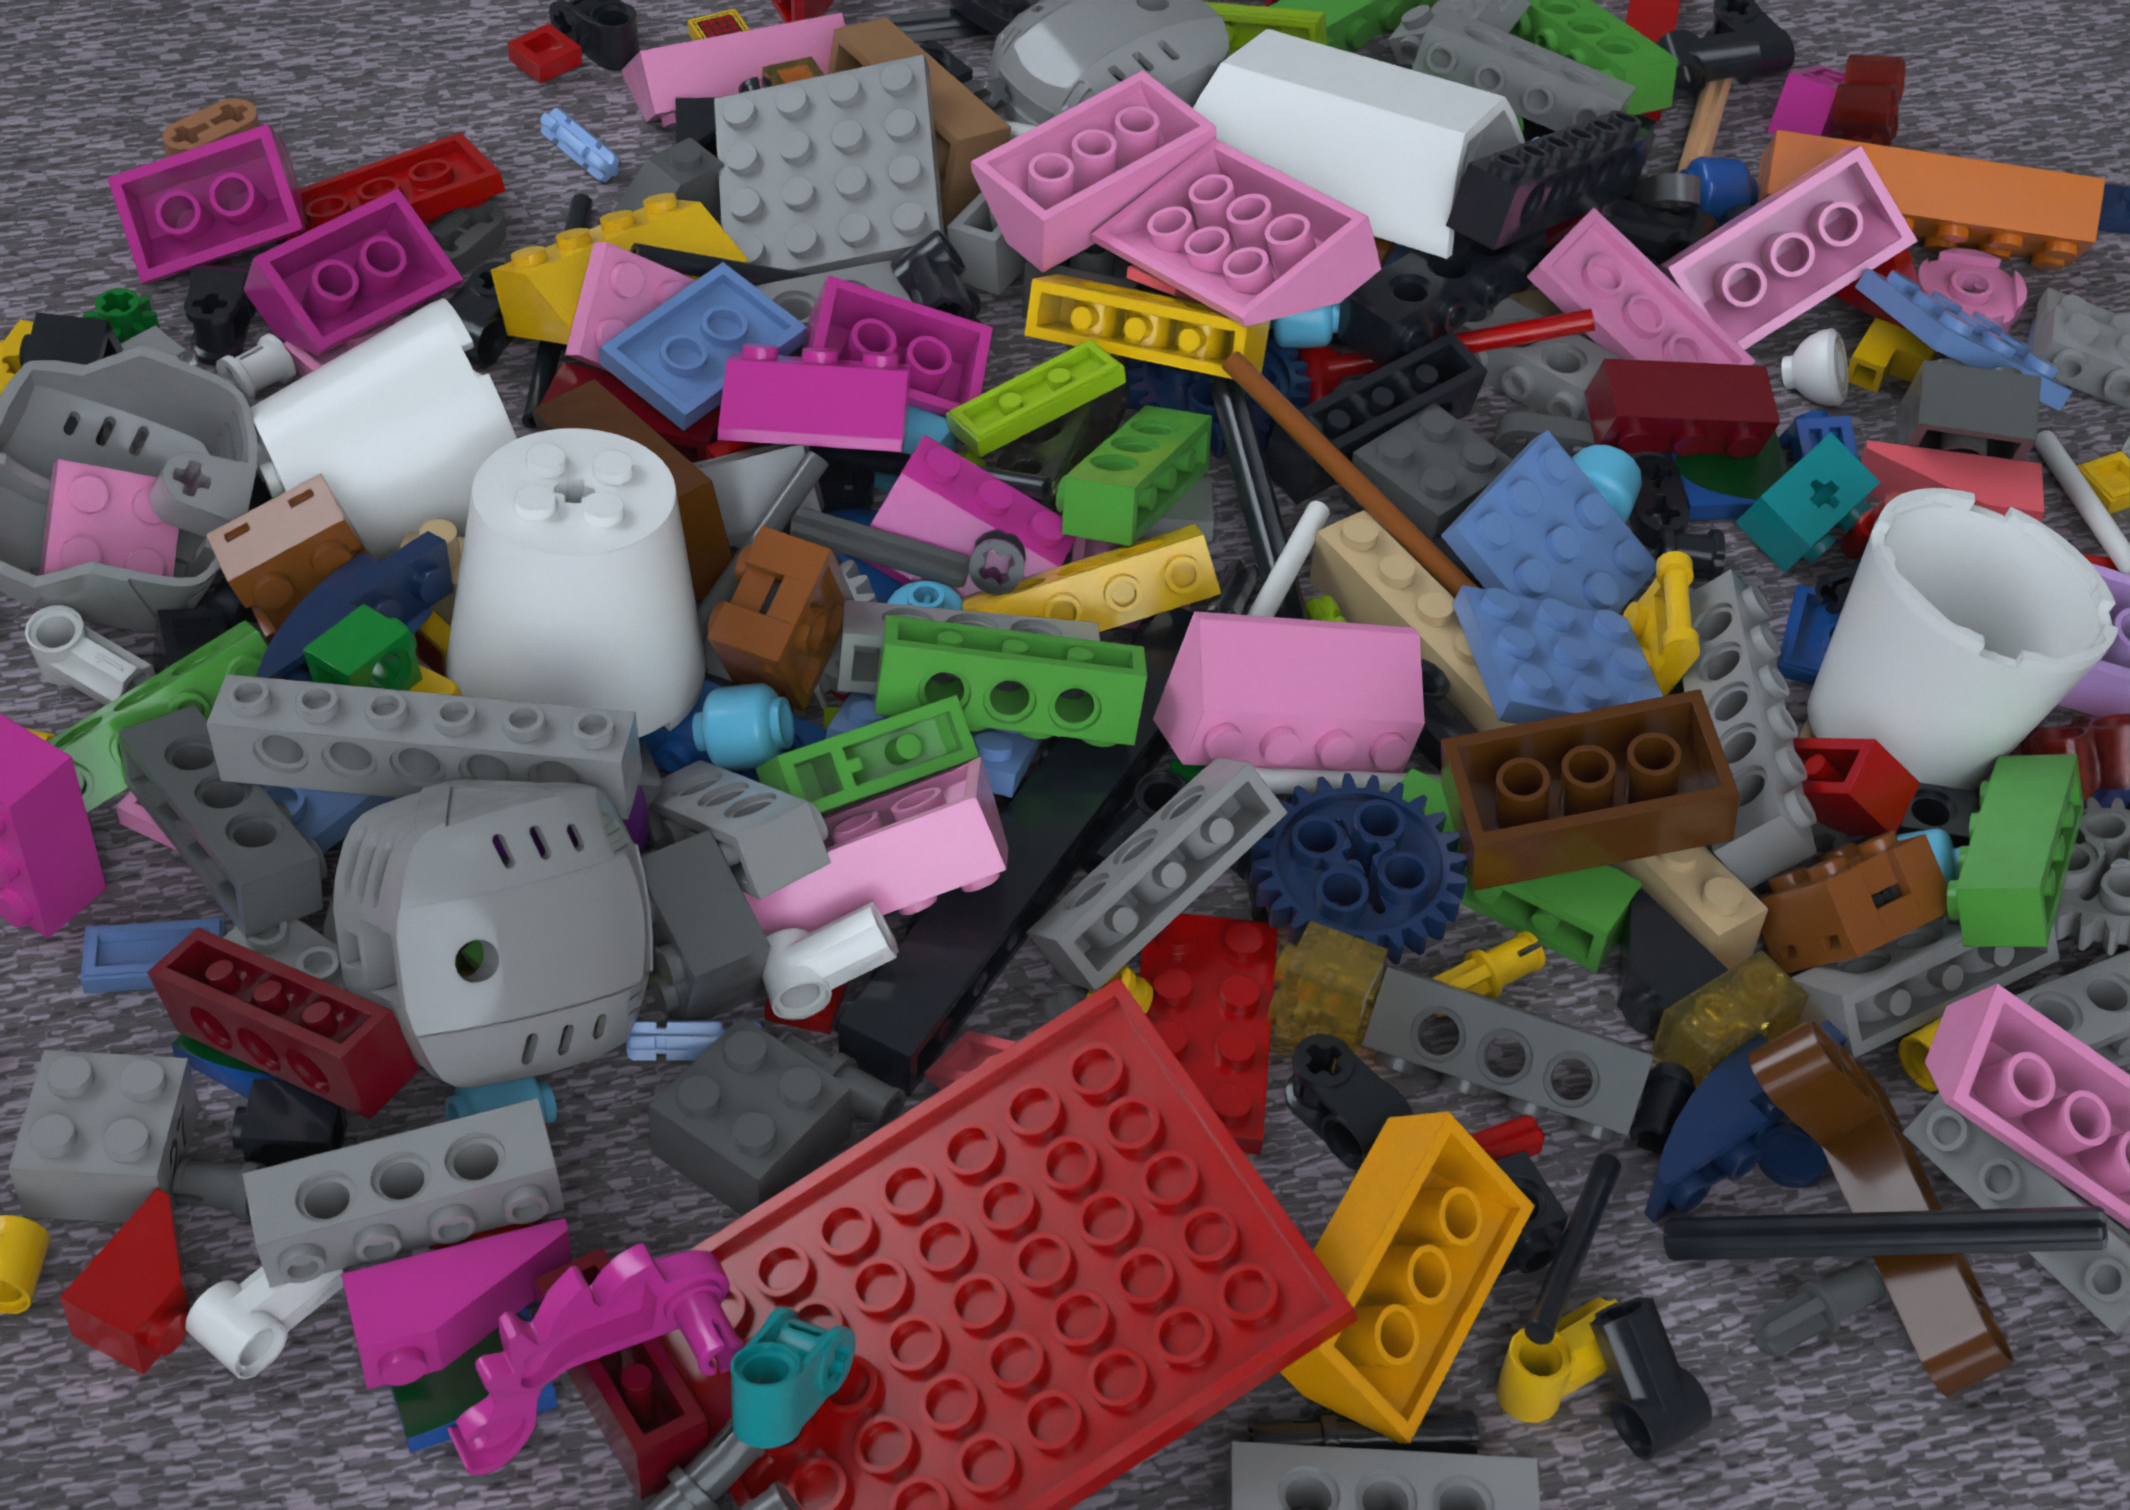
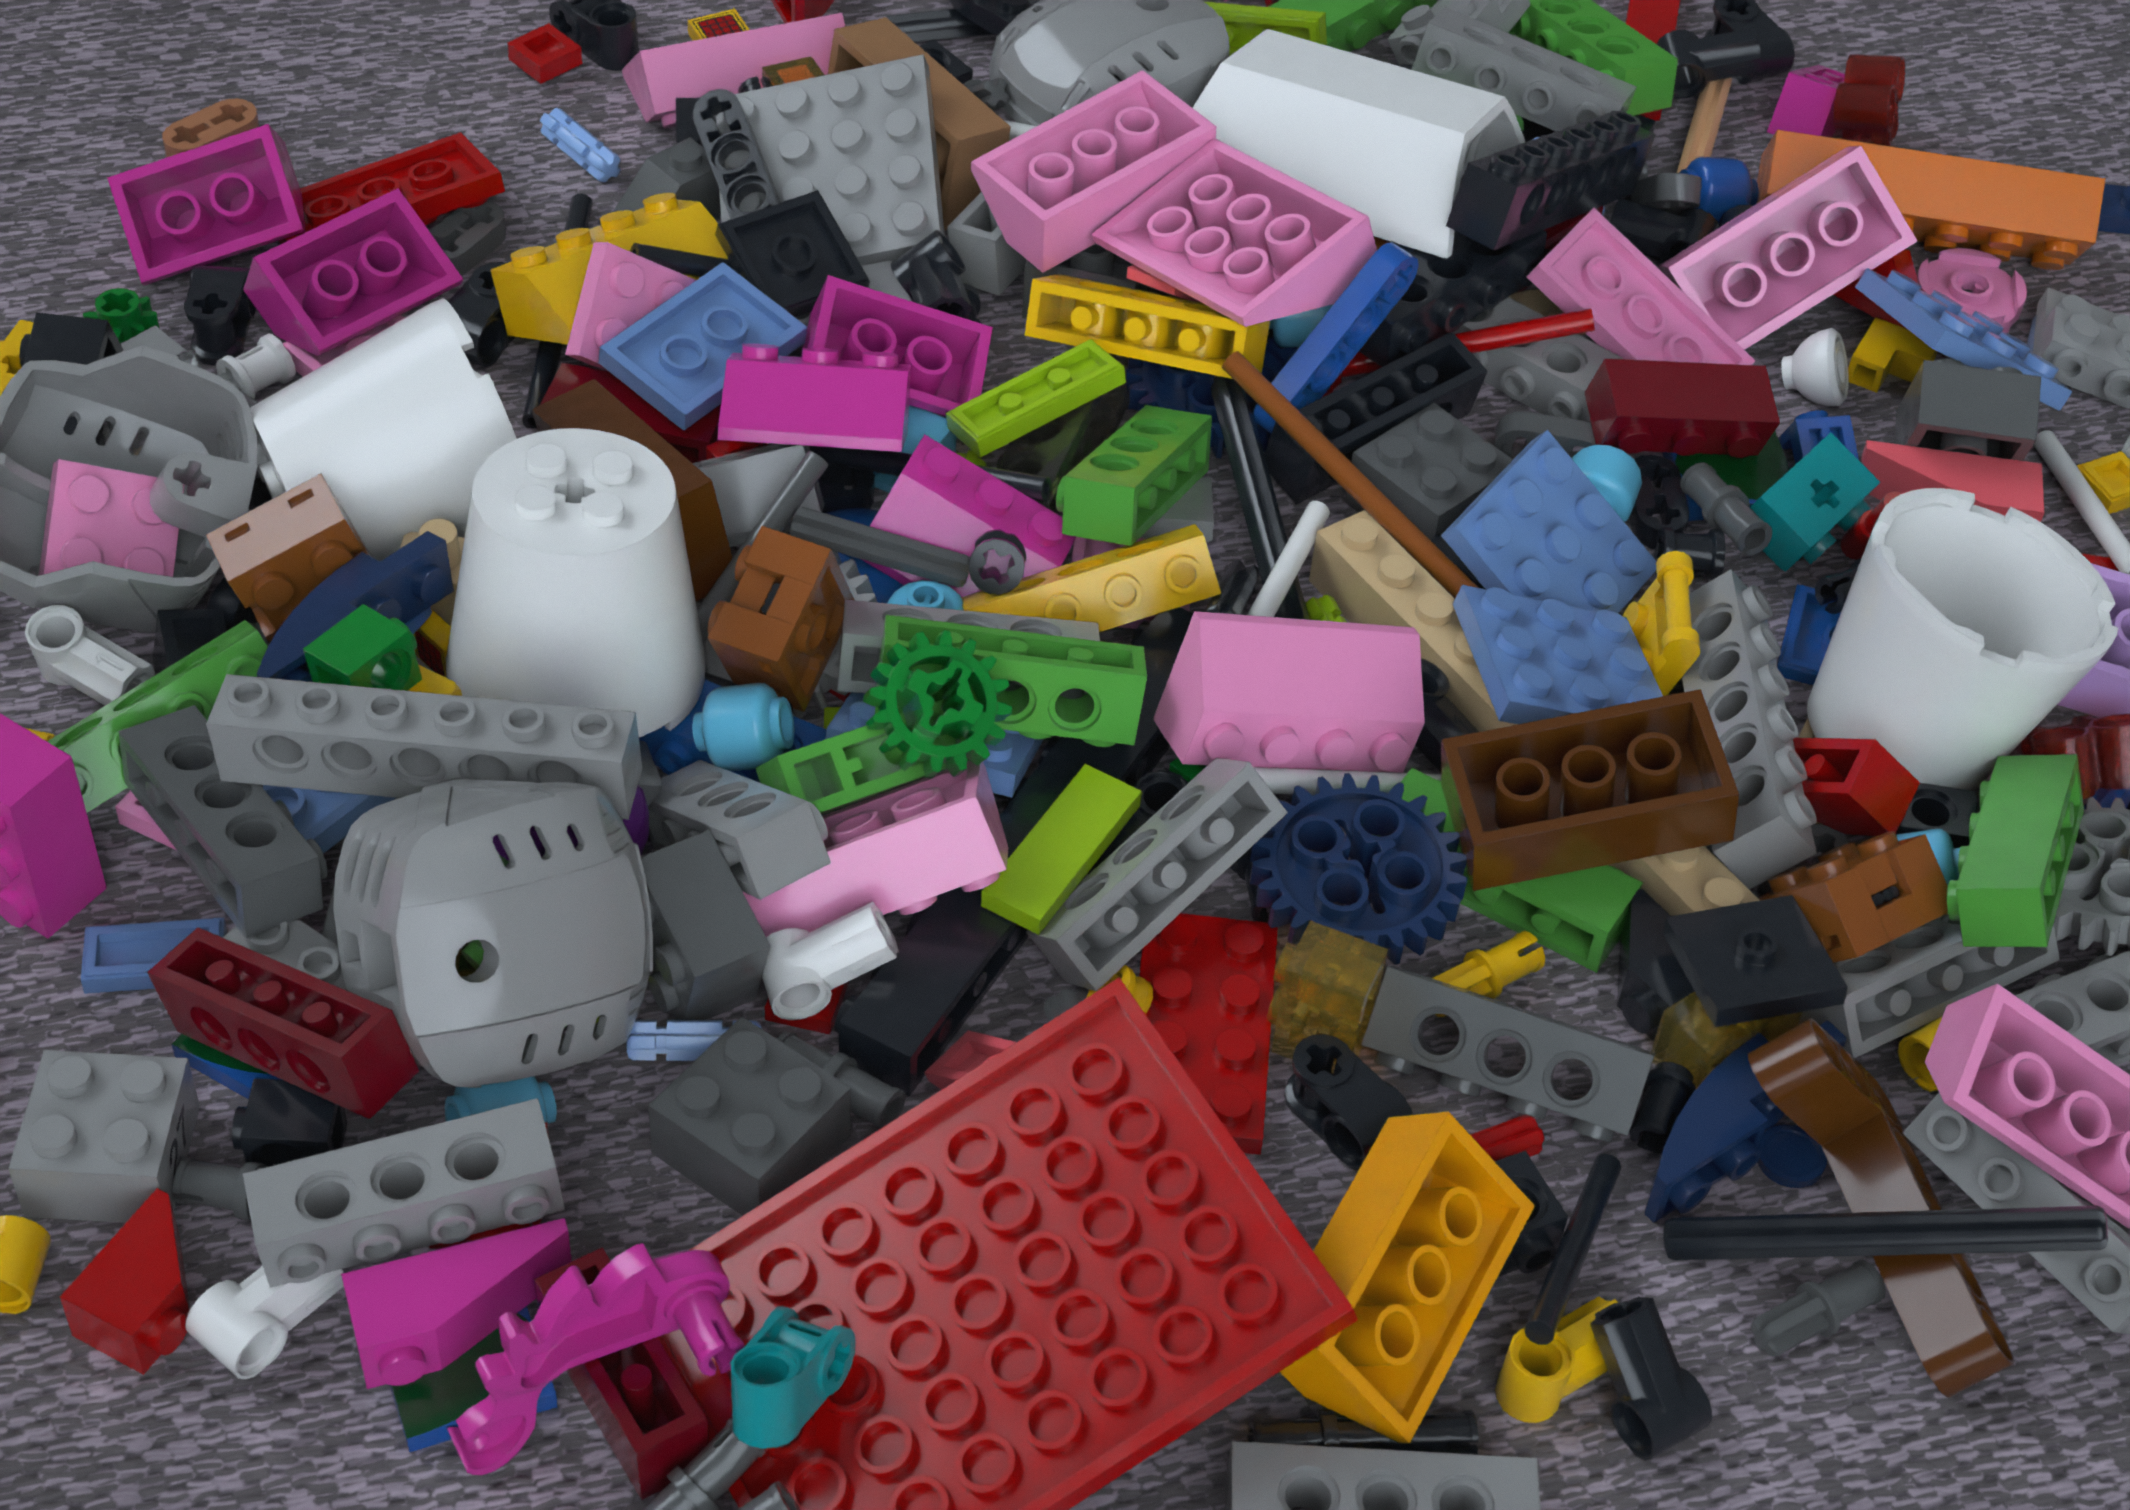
(749, 177): none -> black beam
(790, 251): none -> black plate
(914, 694): none -> green gear
(1061, 849): none -> lime tile
(1344, 329): none -> blue beam
(1726, 508): none -> dark grey pin
(1754, 961): none -> black plate

